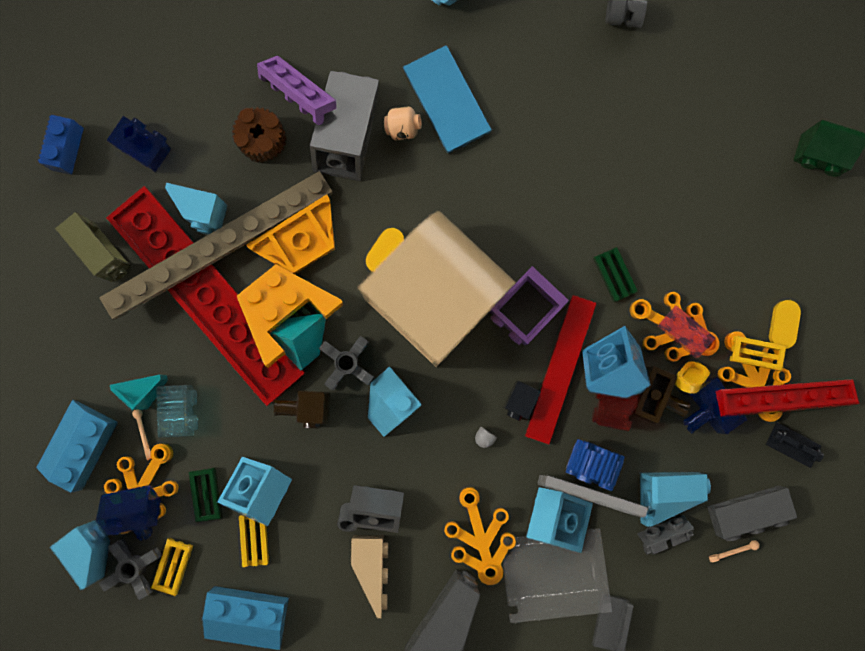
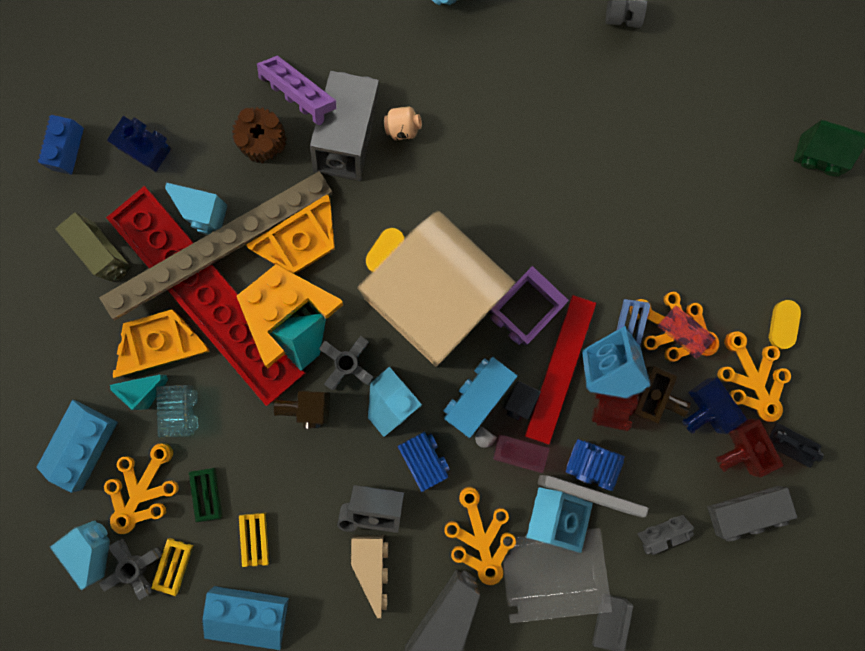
(129, 511): clear blue brick -> none
(138, 414): light nougat hinge -> none
(156, 342): none -> light orange wing
(255, 490): medium azure slope -> none
(423, 460): none -> blue brick
(447, 99): dark azure tile -> none
(479, 396): none -> dark azure brick
(521, 453): none -> clear pink piece
(623, 269): dark green tile -> none
(642, 320): none -> medium blue tile
(671, 493): medium azure slope -> none
(692, 377): yellow tile -> none
(736, 349): yellow tile -> none
(752, 448): none -> clear red brick
(754, 545): light nougat hinge -> none
(786, 397): red tile -> none

